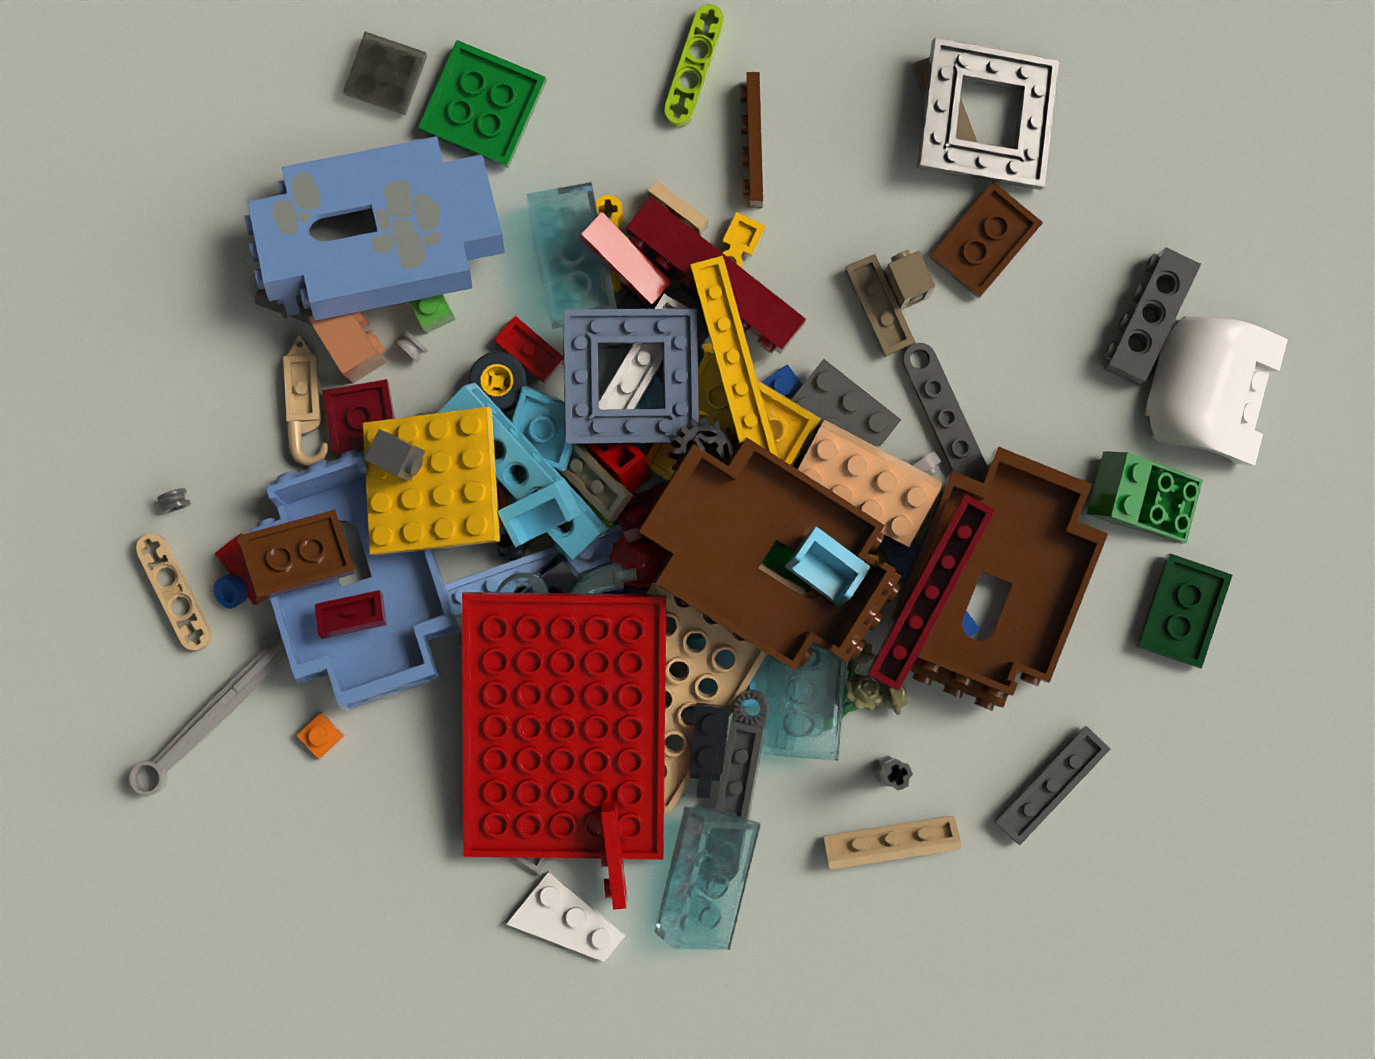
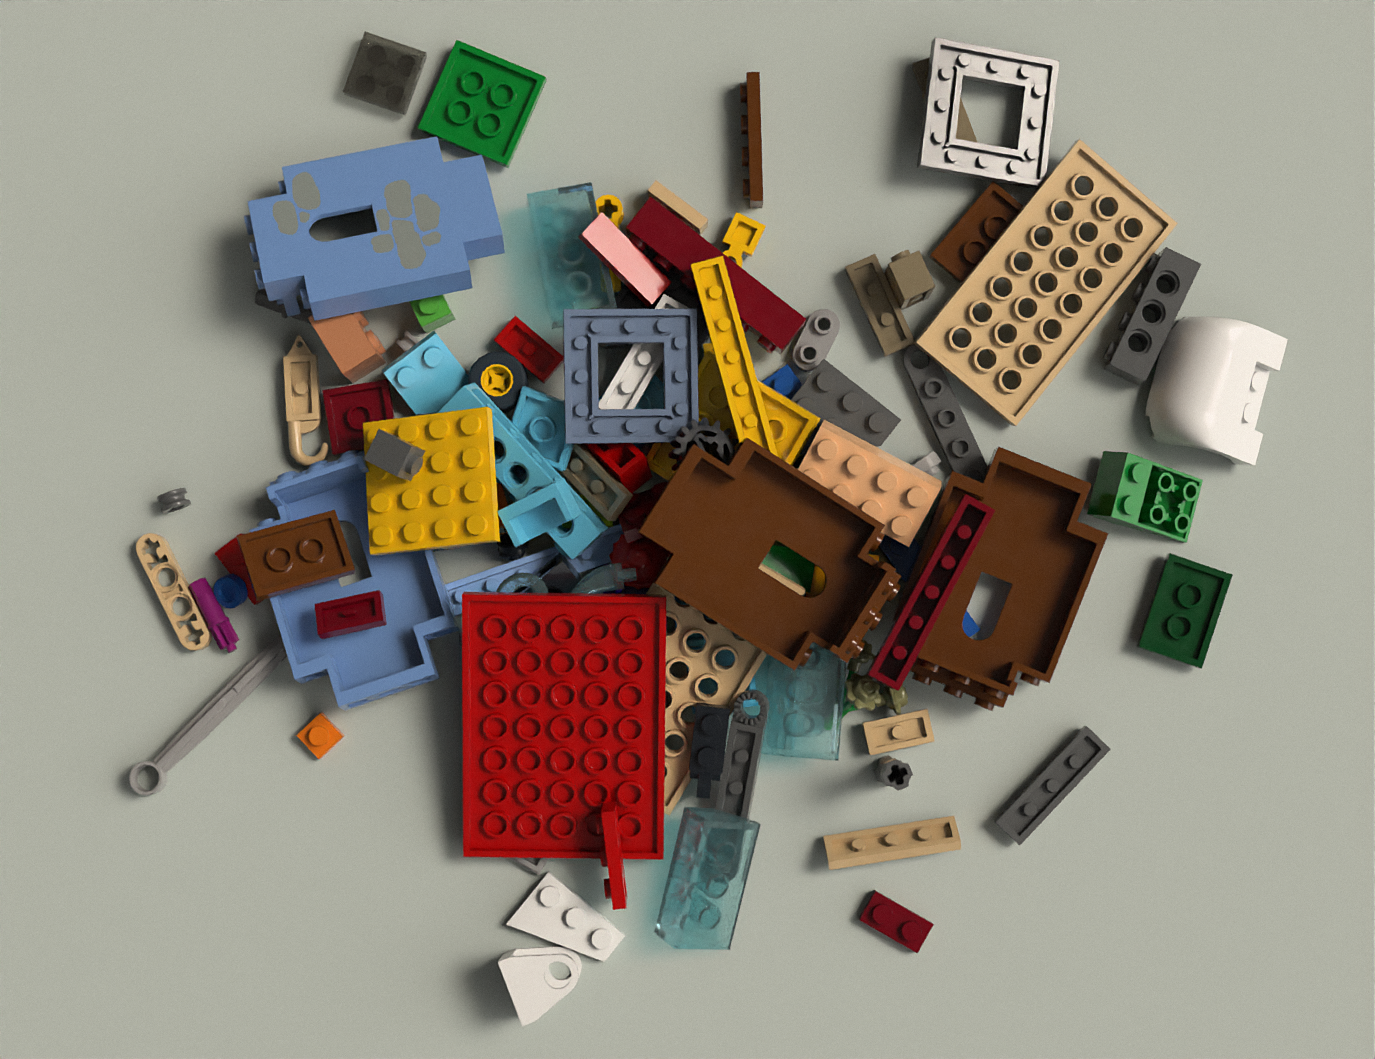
(214, 615): none -> magenta piece
(427, 375): none -> medium azure plate
(530, 980): none -> white hose
(698, 67): lime beam -> none
(816, 339): none -> light grey plate
(827, 566): medium azure panel -> none
(896, 921): none -> dark red plate
(898, 732): none -> tan plate
(1092, 302): none -> tan piece

